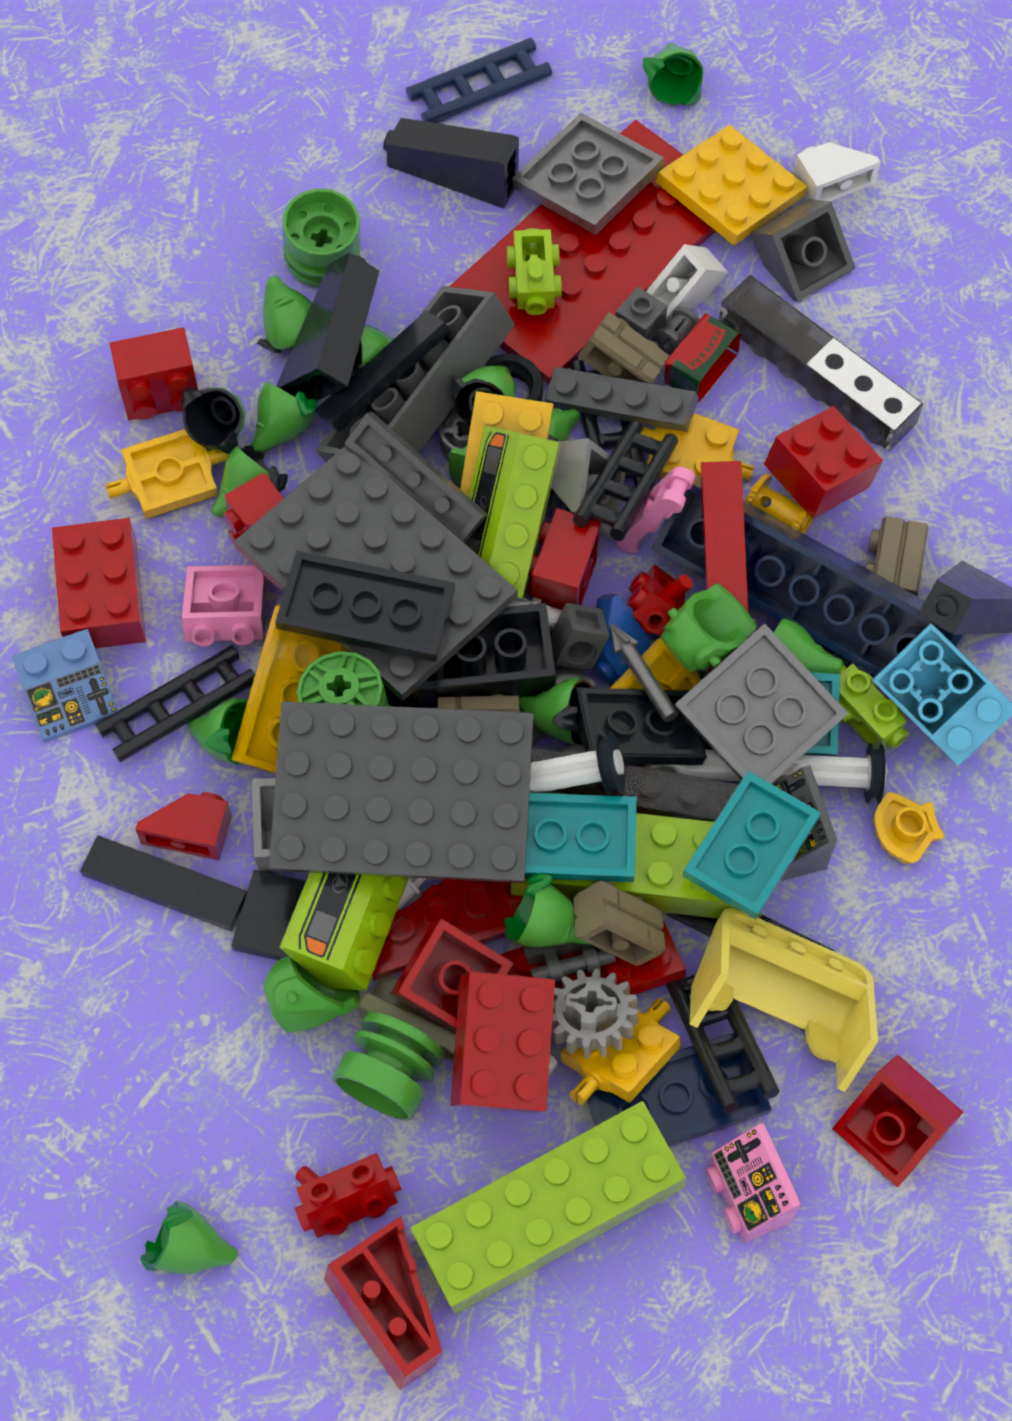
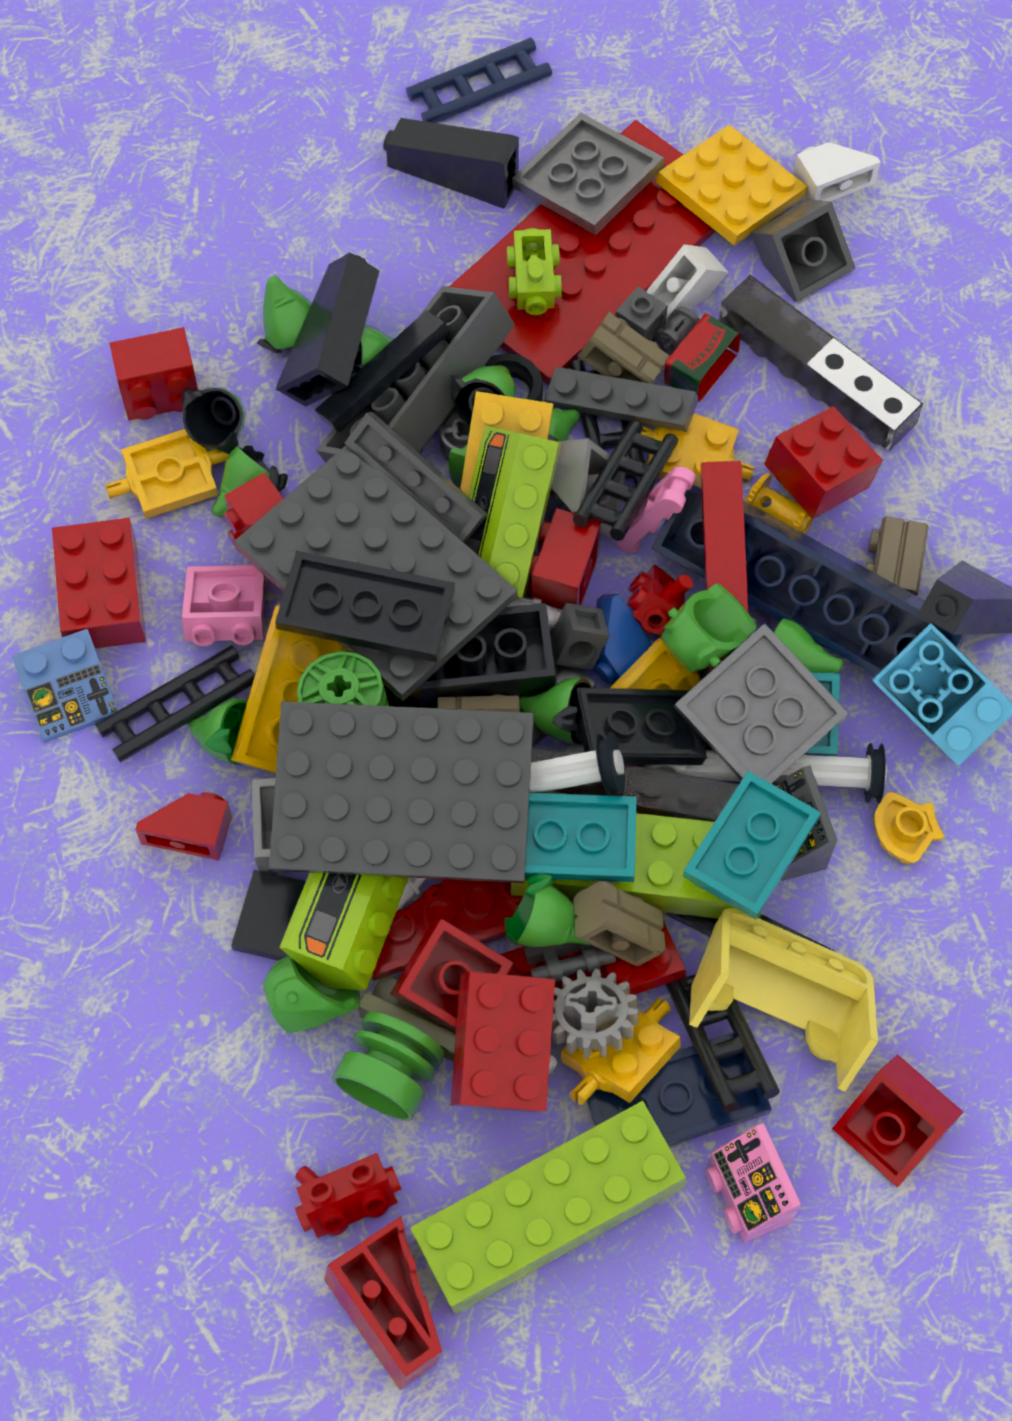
(164, 883): black tile -> none
(186, 1244): bright green hat -> none
(281, 417): bright green hat -> none
(318, 231): bright green wheel -> none
(626, 646): flat silver piece -> none
(674, 75): green hat -> none
(870, 713): lime brick -> none

